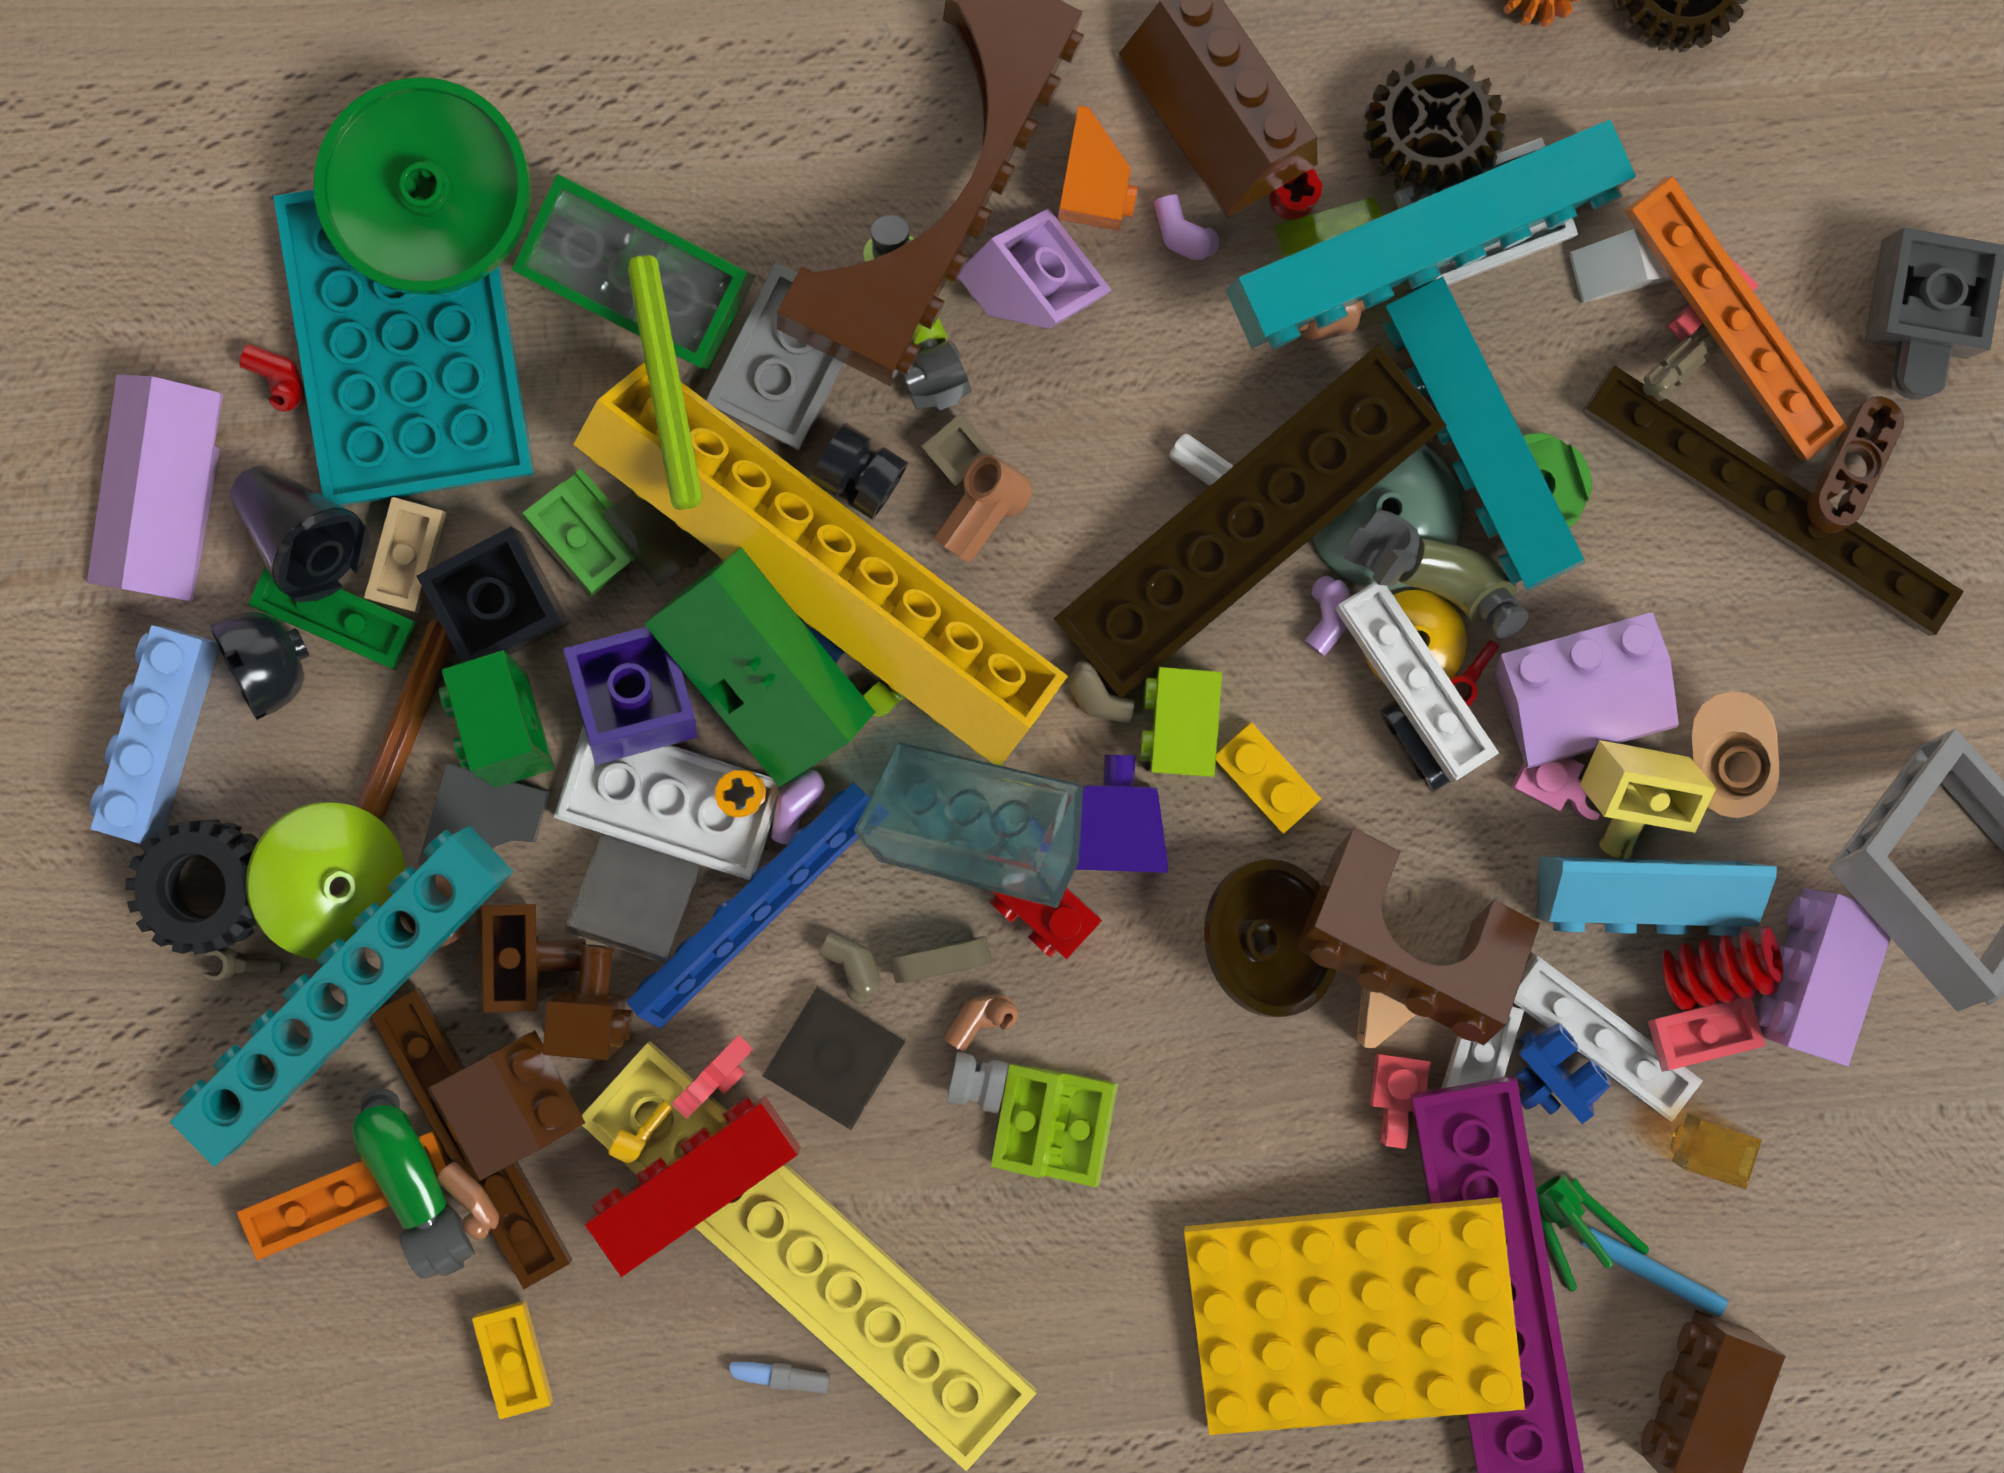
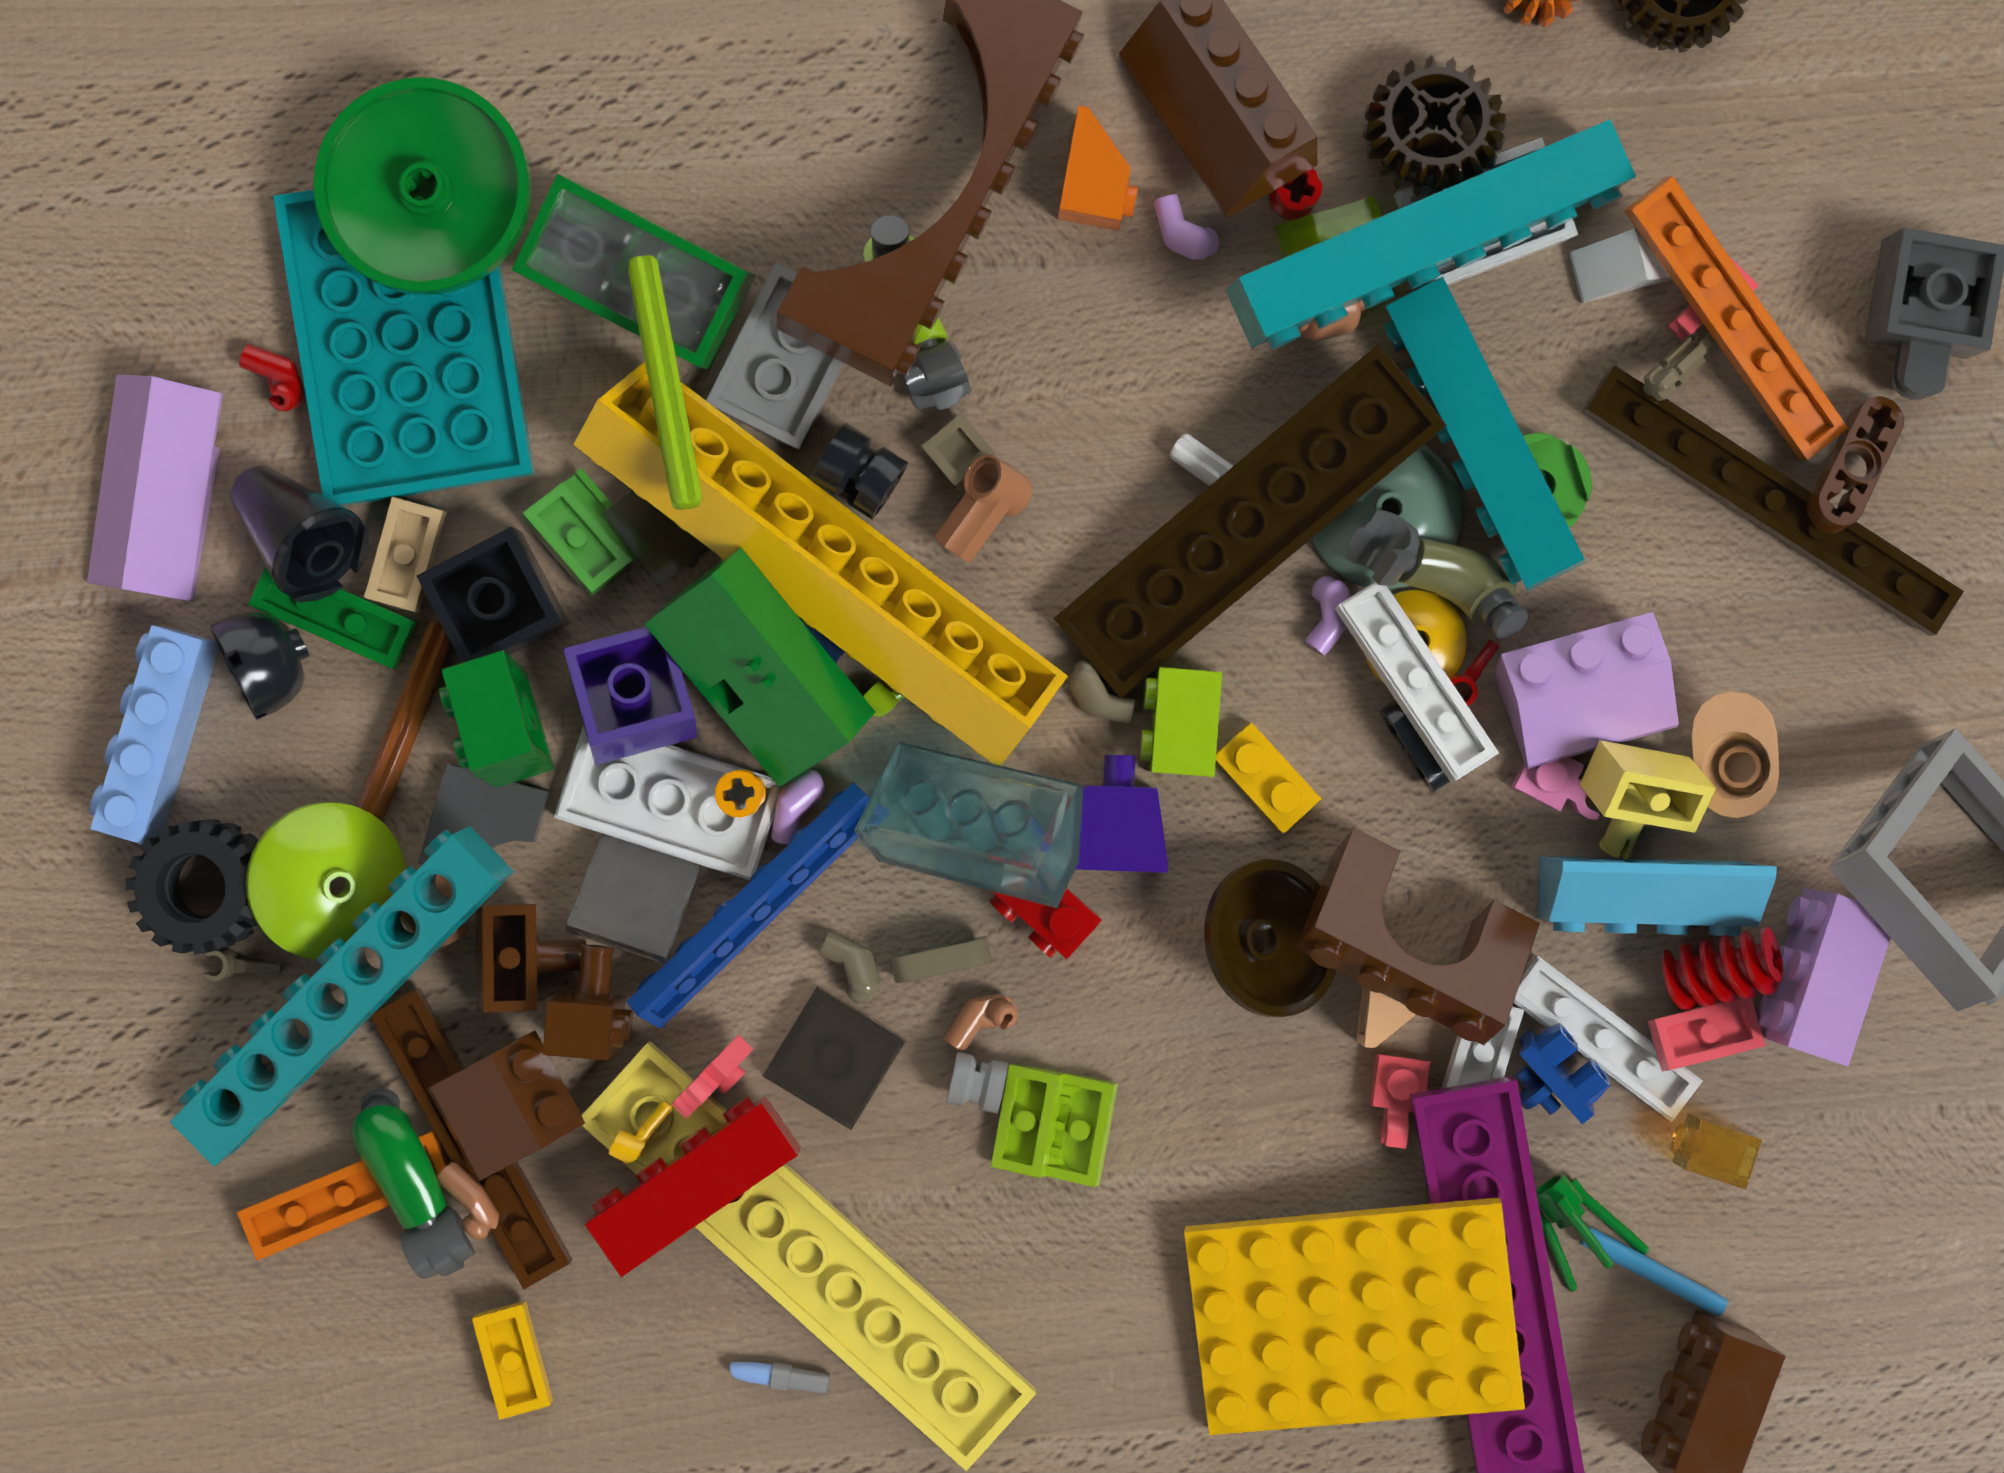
(1033, 274): lavender slope -> none

